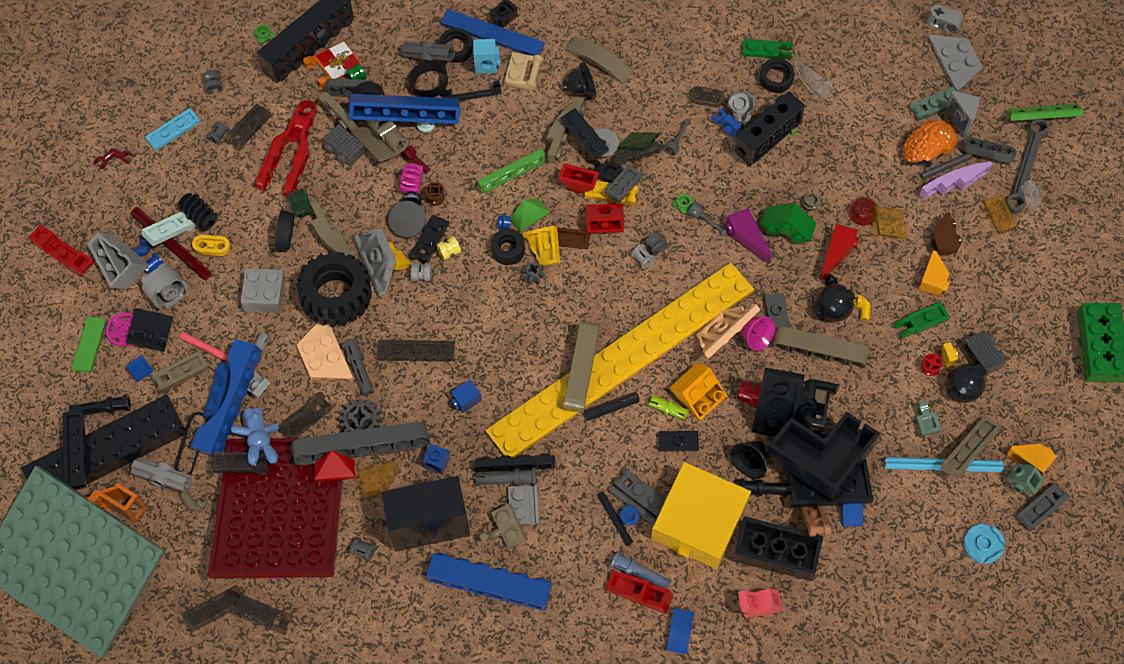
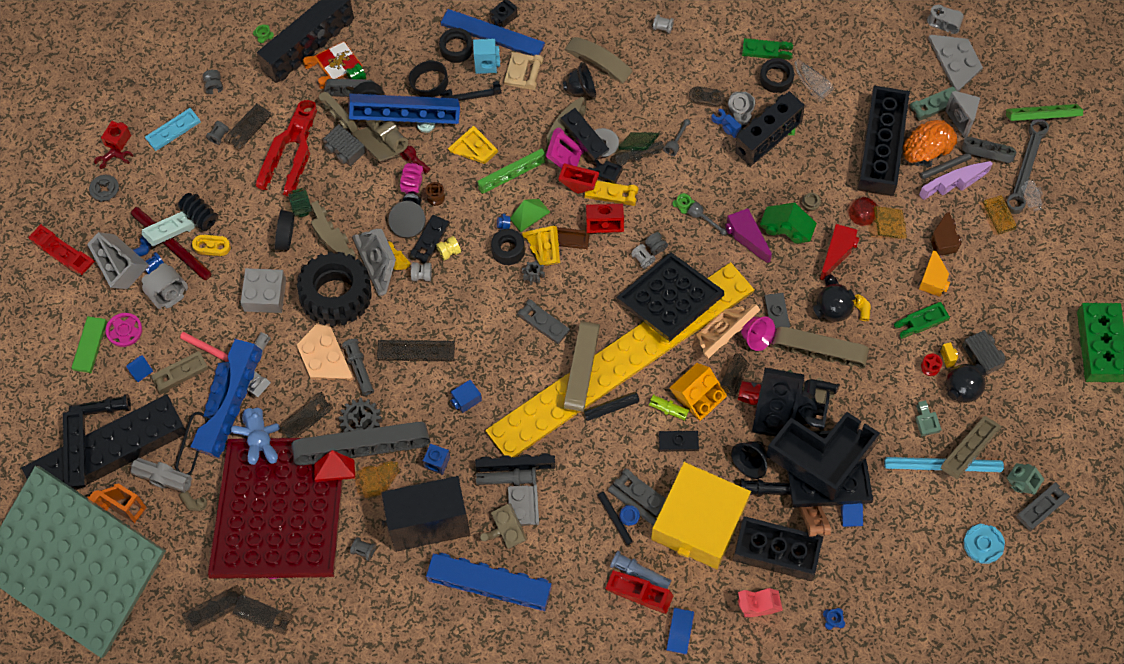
(104, 180): none -> dark grey gear
(111, 140): none -> red brick
(149, 329): black hinge -> none
(238, 463): clear smoke plate -> none
(428, 51): dark grey piece -> none
(474, 146): none -> yellow wing
(543, 322): none -> dark grey plate
(560, 154): none -> dark pink plate
(623, 184): dark grey plate -> none
(663, 24): none -> light grey bush
(670, 296): none -> black plate
(735, 374): none -> clear smoke plate
(838, 614): none -> blue plate
(883, 140): none -> black brick
(1034, 454): light orange slope -> none

